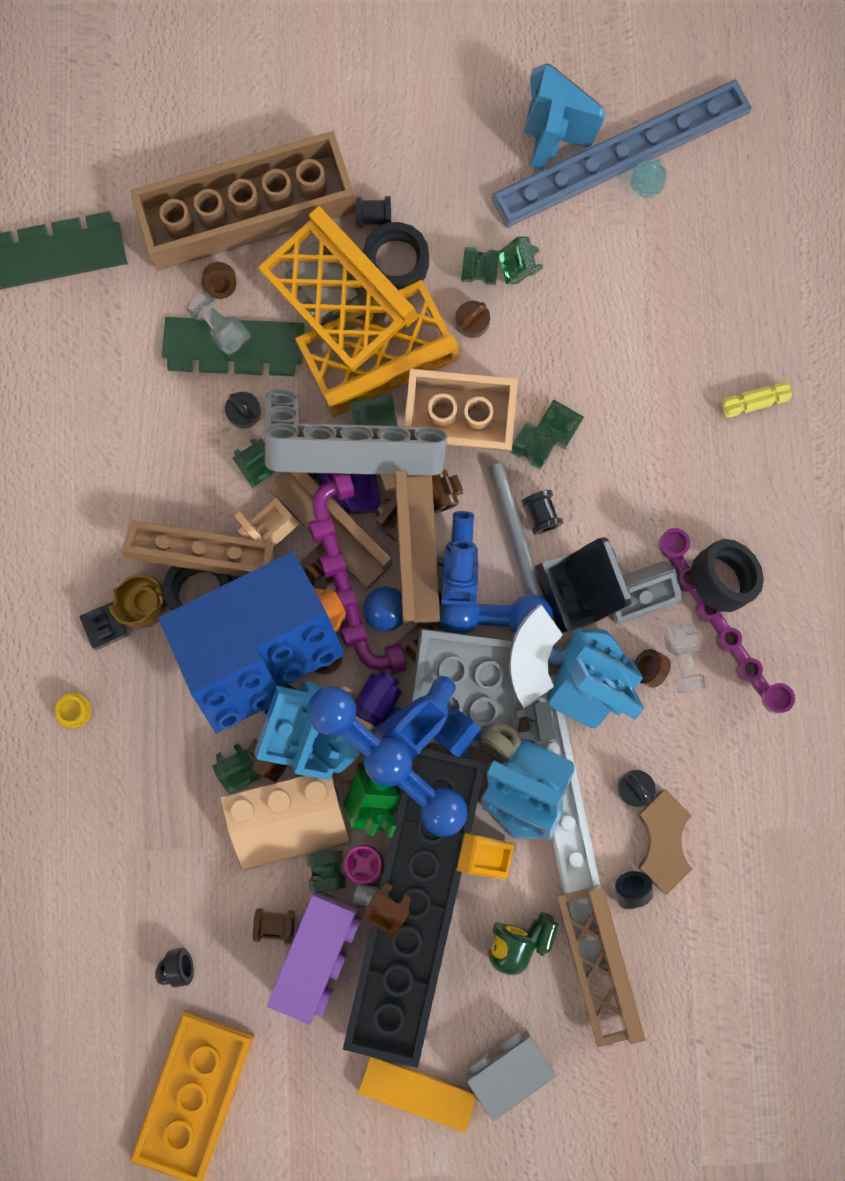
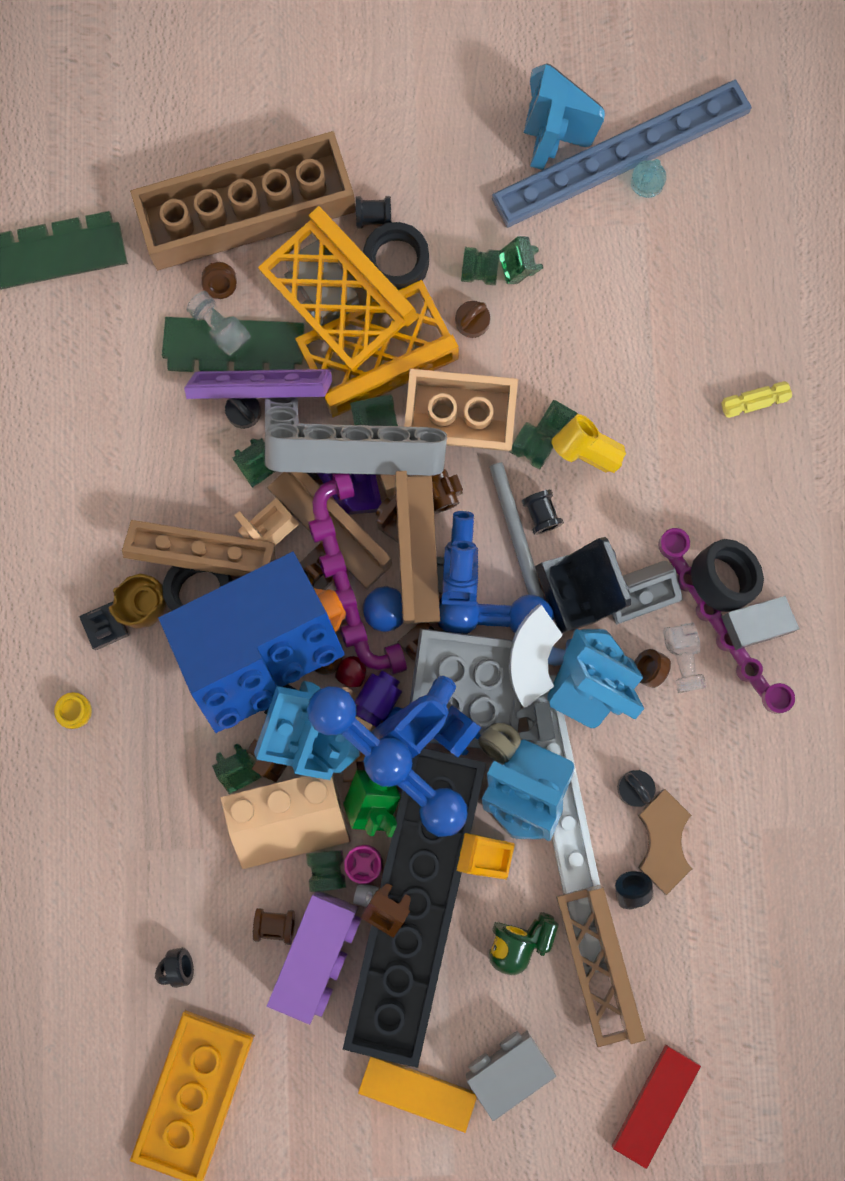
(258, 384): none -> medium lavender tile
(351, 672): none -> dark red hinge
(584, 441): none -> yellow piece
(656, 1106): none -> red tile
(760, 622): none -> tile

